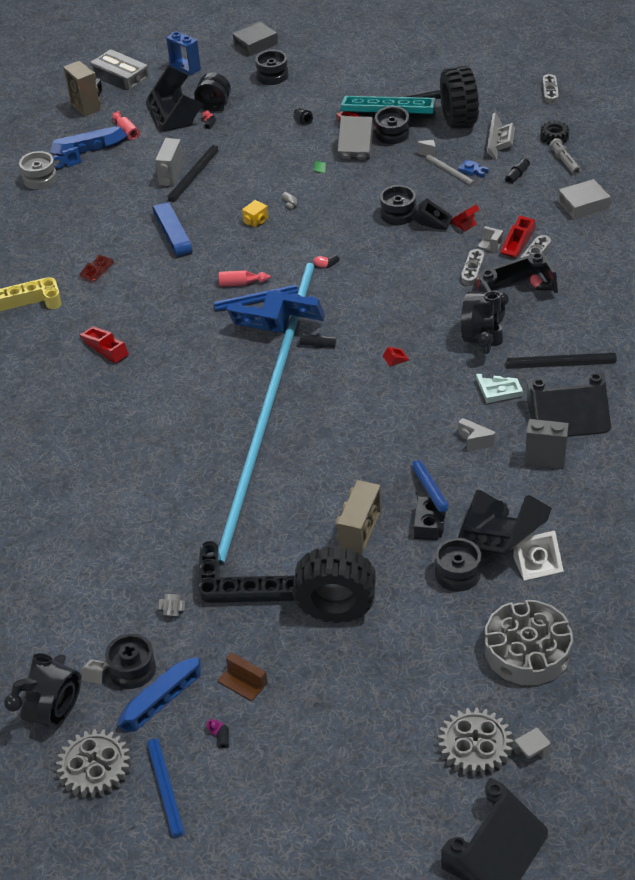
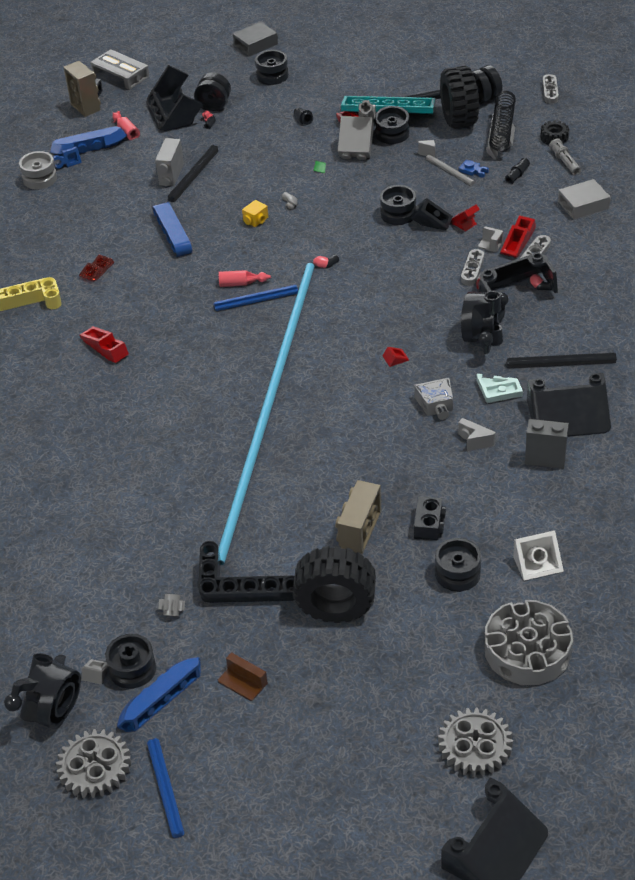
(188, 66): blue window -> none
(220, 731): arm -> none
(276, 311): blue bracket -> none
(317, 340): black pin -> none
(367, 109): none -> light grey piece
(430, 486): blue axle -> none
(435, 397): none -> light grey torso
(487, 82): none -> black wheel
(493, 133): none -> black piece
(494, 531): black windscreen -> none
(533, 744): light grey panel -> none

